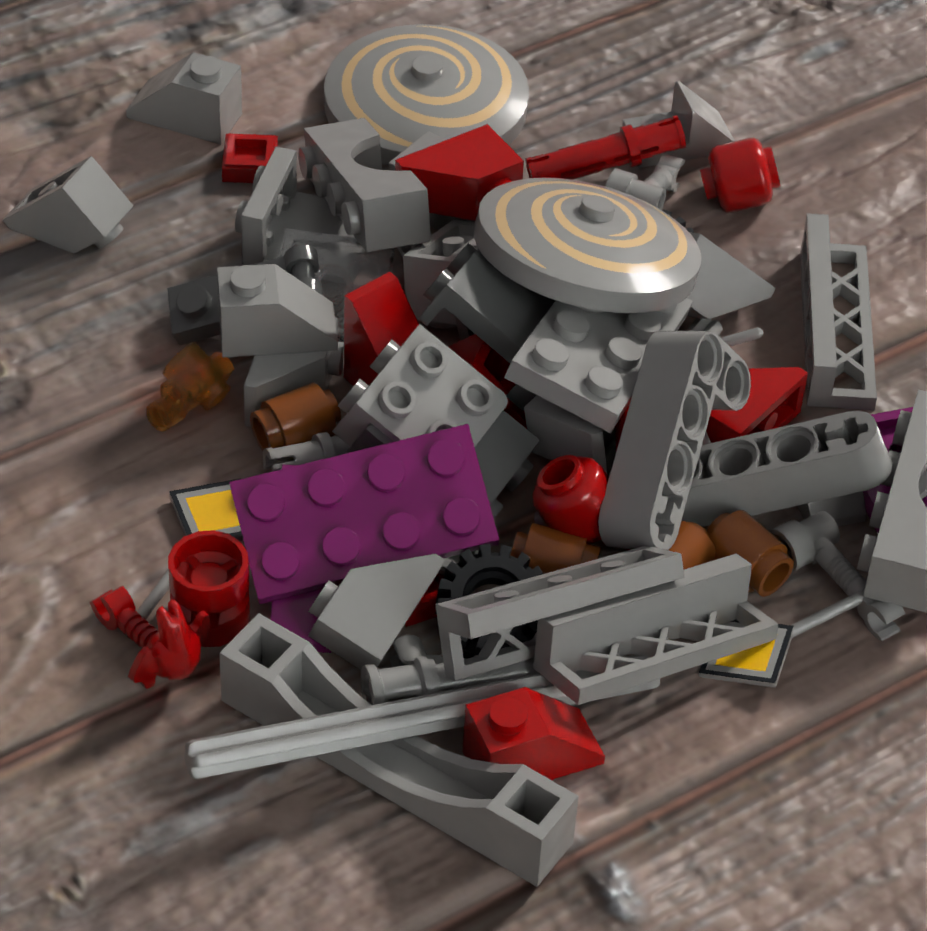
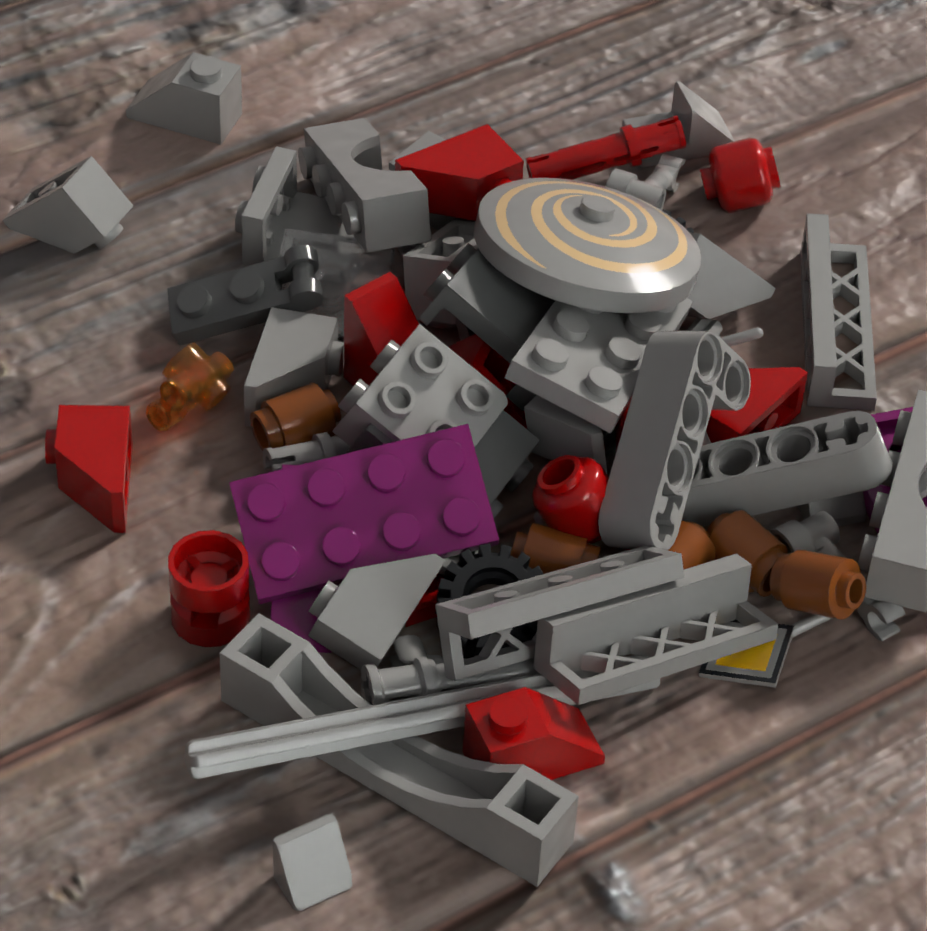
(94, 459): none -> red slope
(166, 651): red piece -> none
(198, 509): piece -> none
(245, 154): red tile -> none
(271, 313): light grey slope -> none
(311, 863): none -> light grey slope
(426, 81): light grey dish -> none
(818, 583): none -> dark orange brick

